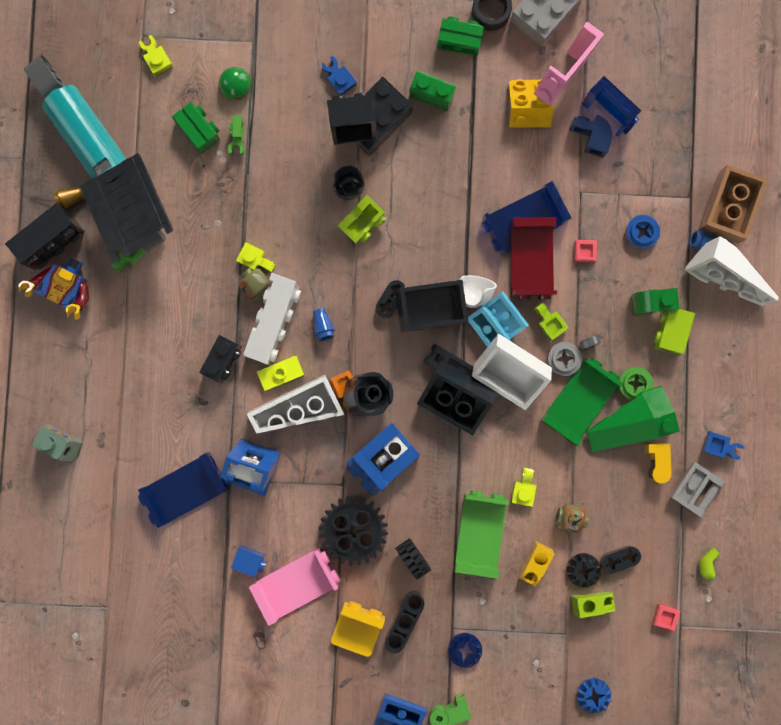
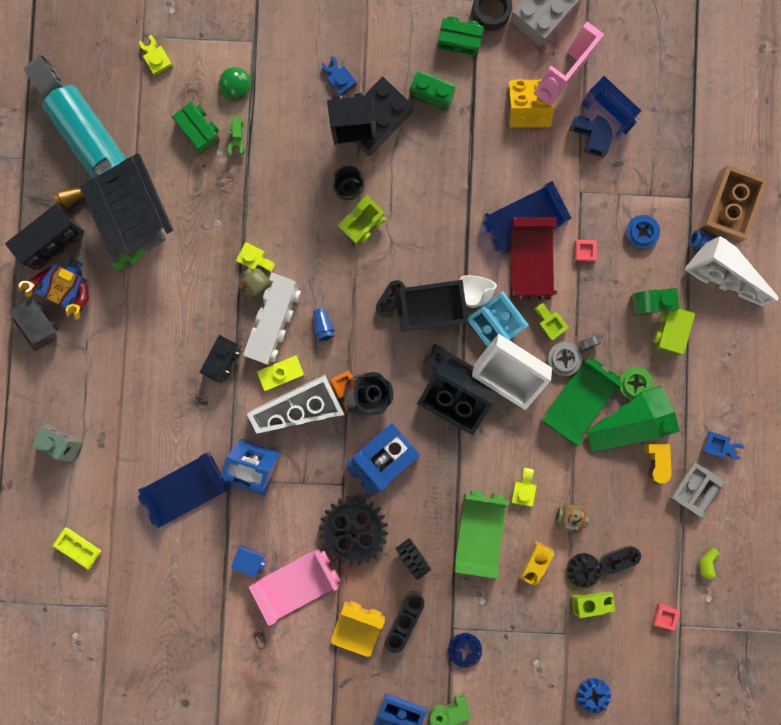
(33, 324): none -> black brick
(77, 548): none -> neon yellow plate

